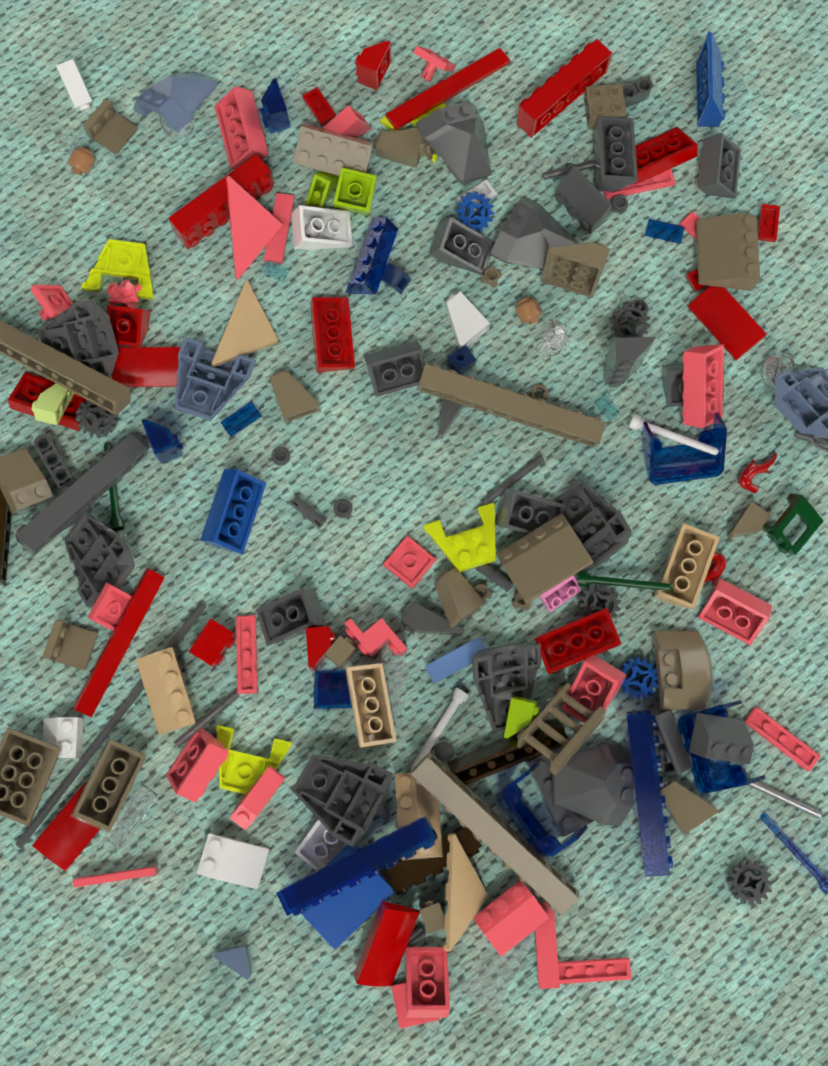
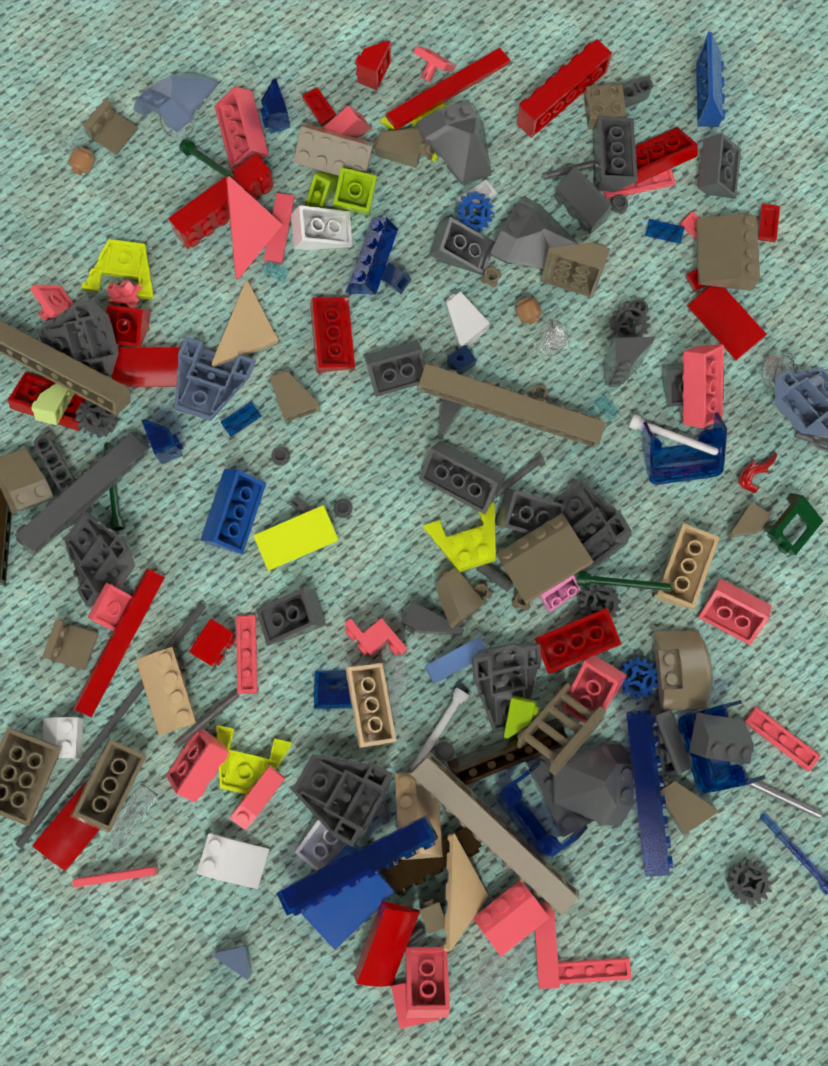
(75, 85): white slope -> none
(188, 148): none -> dark green piece
(296, 537): none -> neon yellow tile
(318, 642): red slope -> none
(341, 651): dark tan brick -> none
(409, 562): coral tile -> none
(462, 477): none -> dark grey slope
(717, 568): red piece -> none

